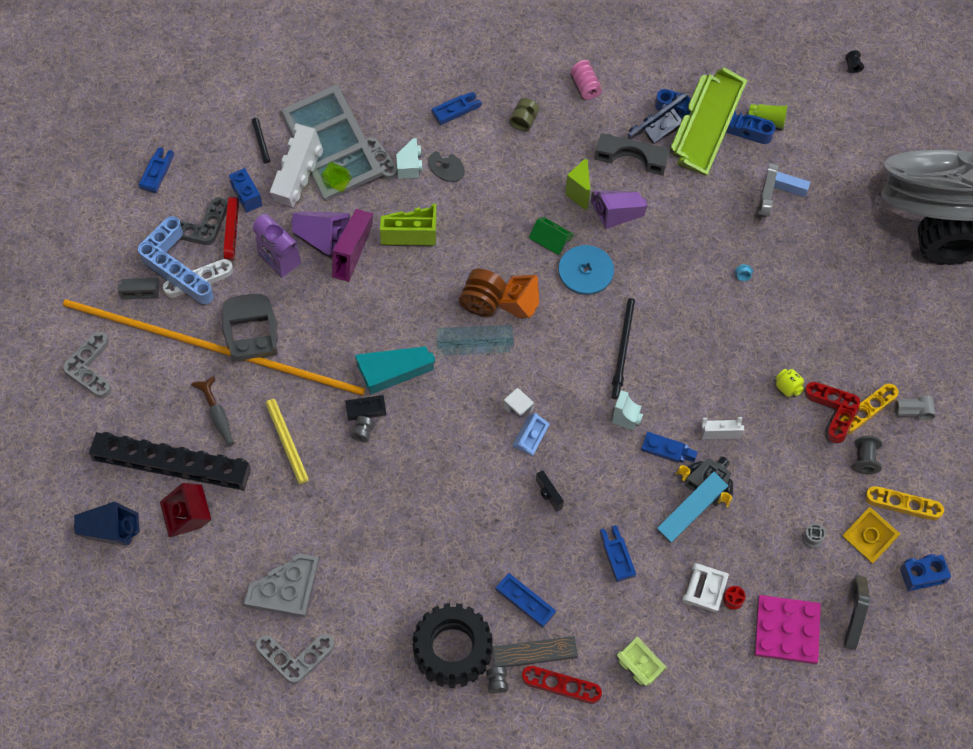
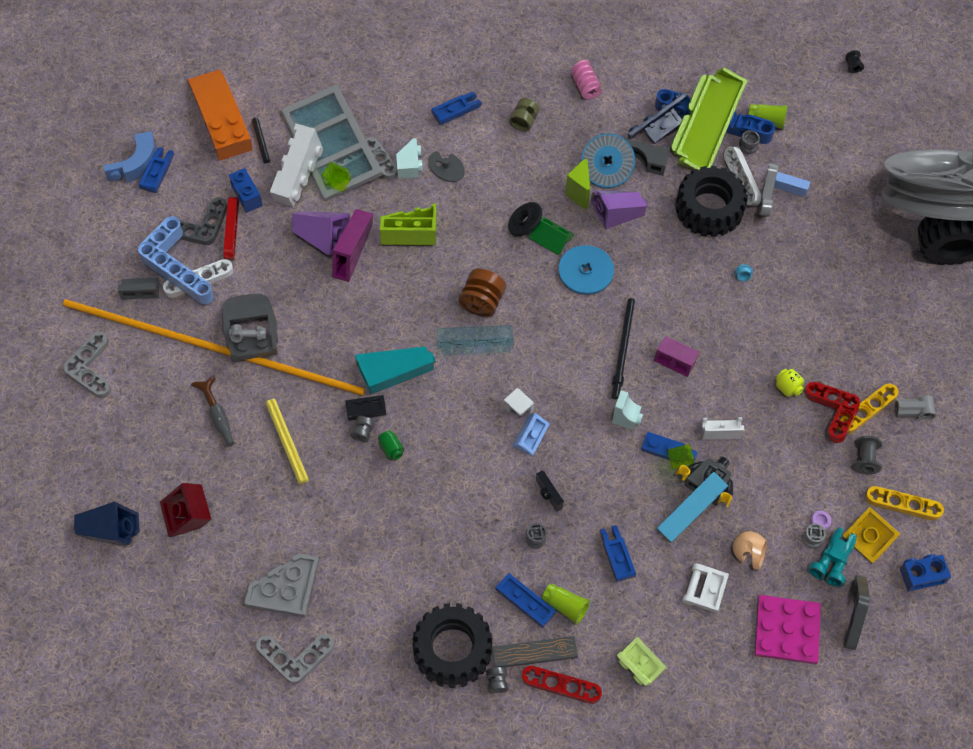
(105, 441): black brick -> none
(136, 165): none -> medium blue arch
(220, 114): none -> orange slope
(237, 332): none -> light grey bar
(276, 245): medium lavender piece -> none
(391, 445): none -> green brick
(521, 296): orange slope -> none
(534, 213): none -> black wheel
(538, 539): none -> flat silver wheel
(566, 602): none -> lime plant
(623, 160): none -> piece
(676, 356): none -> magenta hinge
(681, 456): none -> clear neon green panel
(715, 182): none -> black tyre
(735, 593): red wheel -> none
(745, 173): none -> white beam
(749, 142): none -> flat silver wheel
(752, 543): none -> light nougat helmet
(821, 518): none -> lavender tile
(836, 552): none -> teal piece

